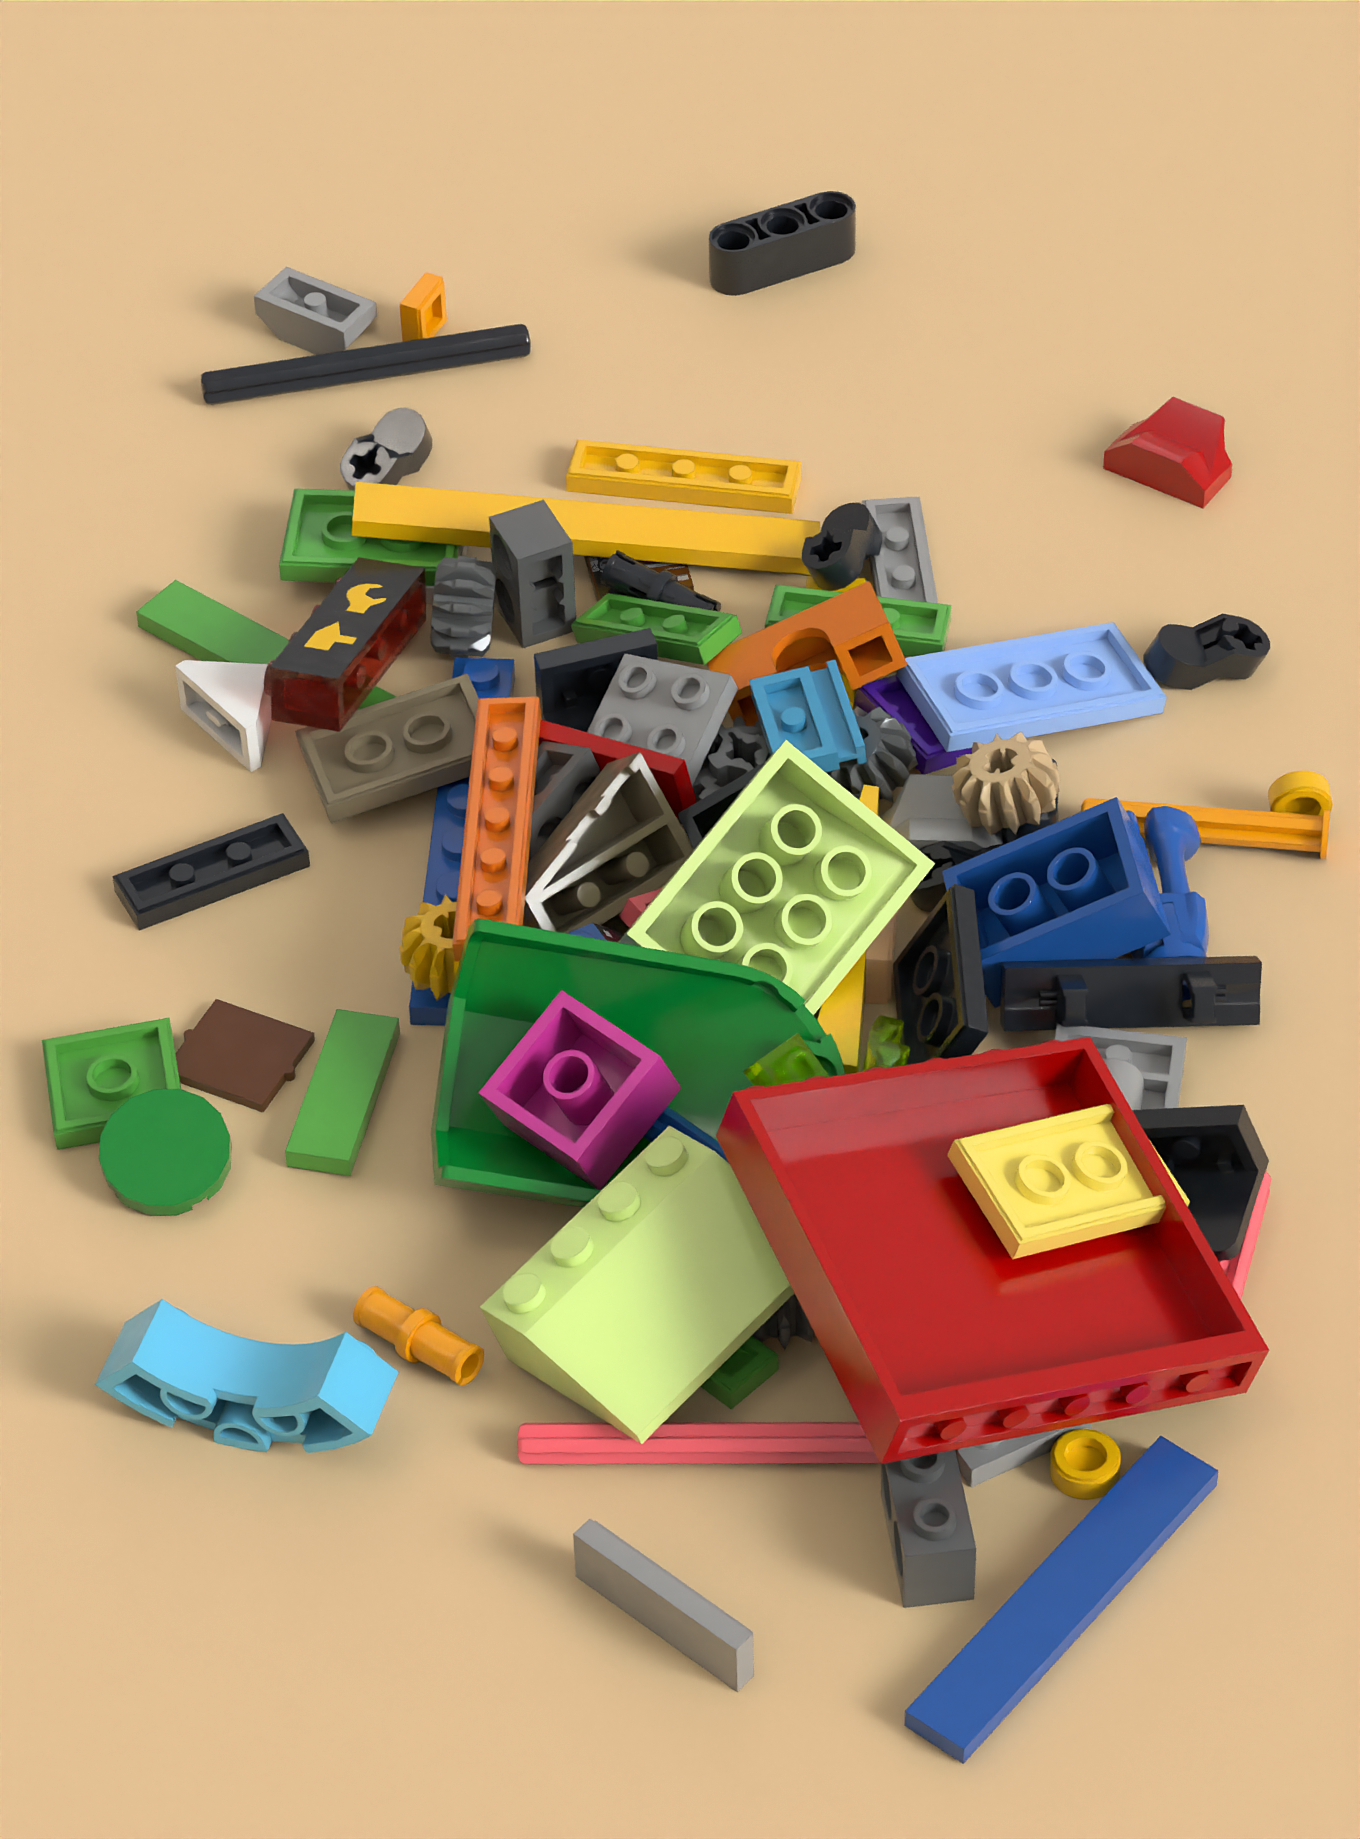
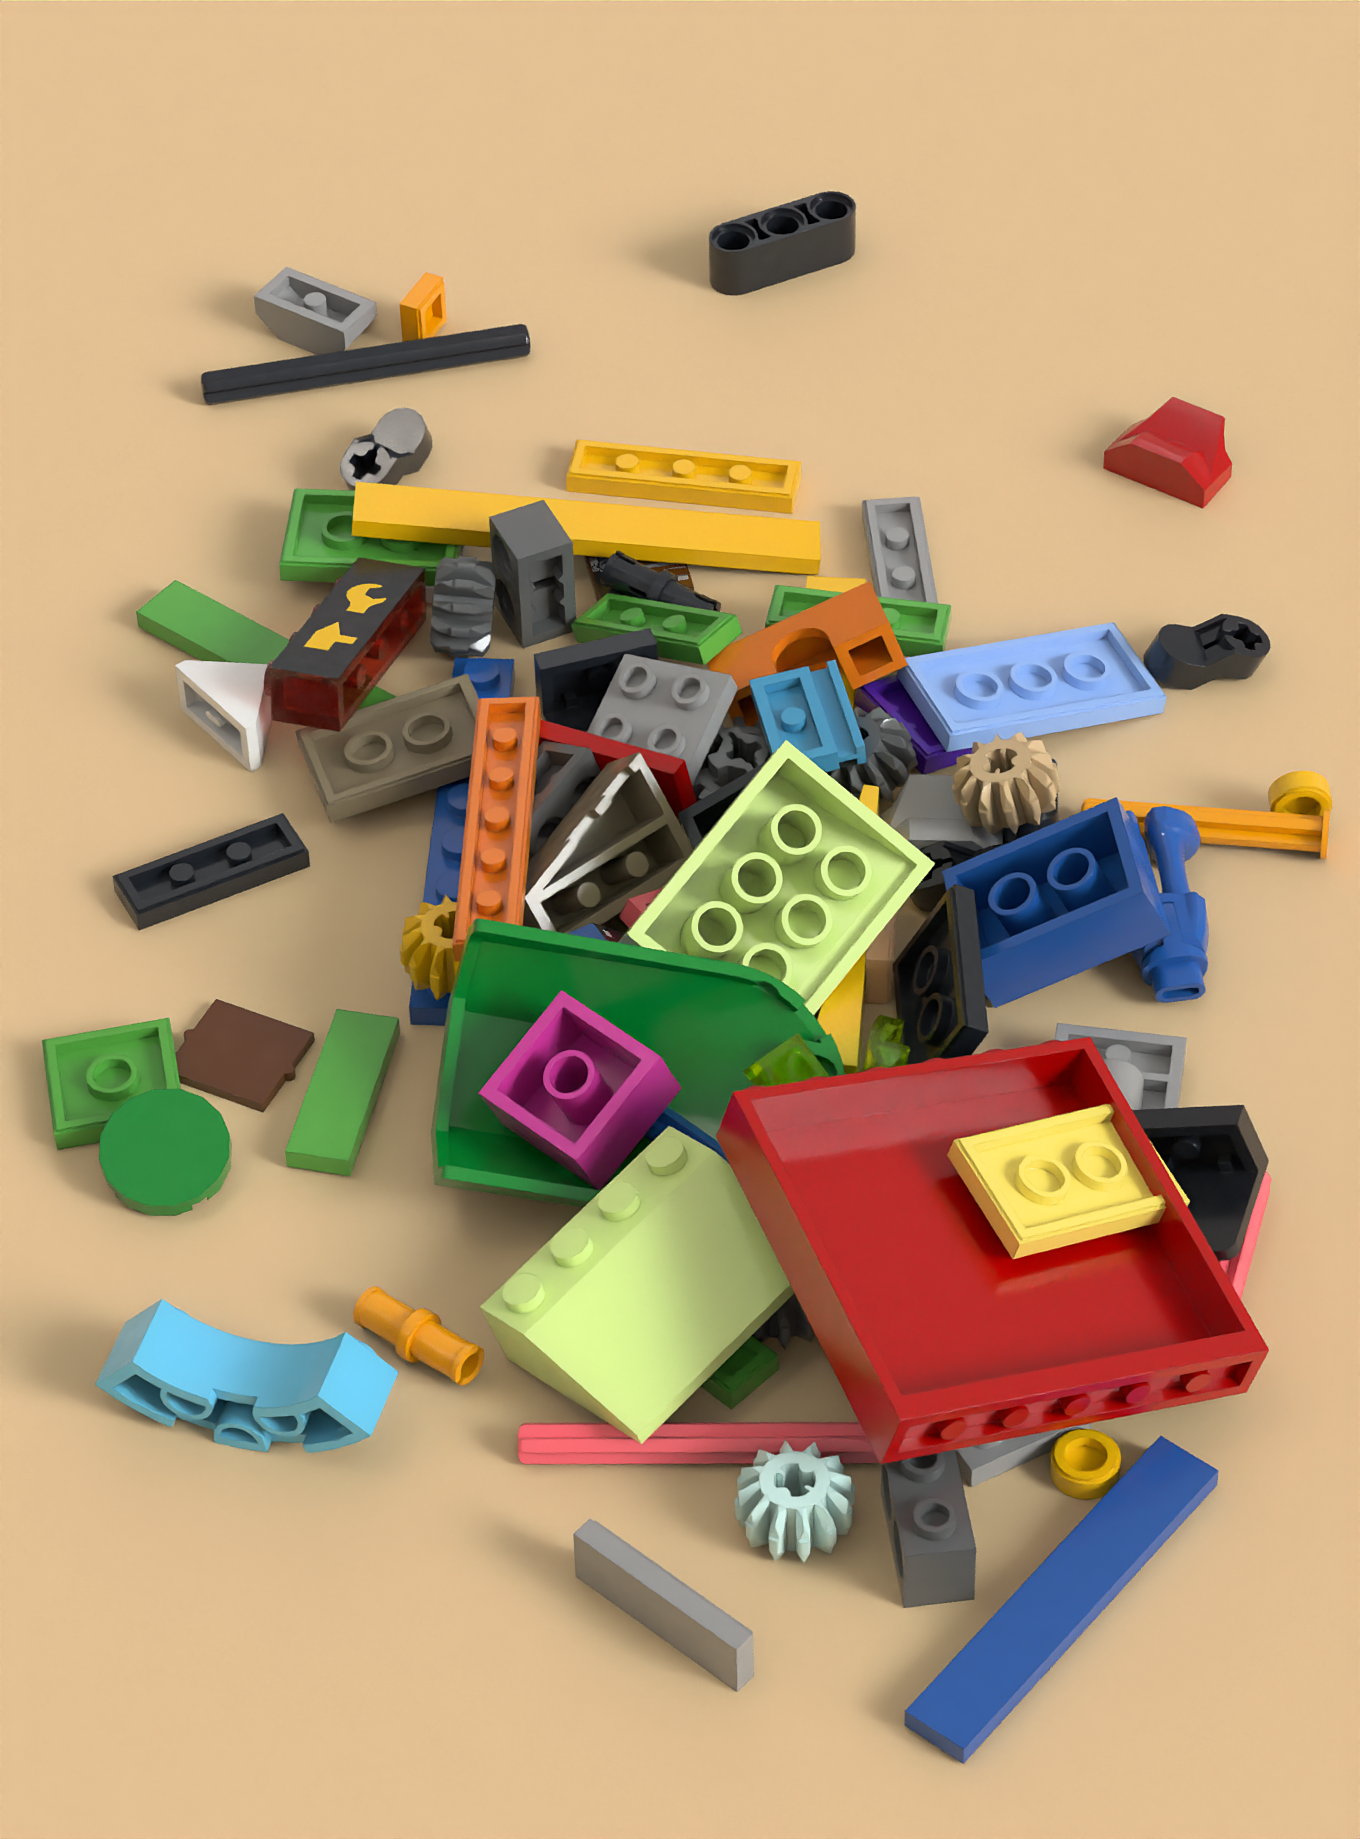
(794, 1501): none -> light aqua gear
(842, 546): black piece -> none
(1130, 992): black hinge -> none

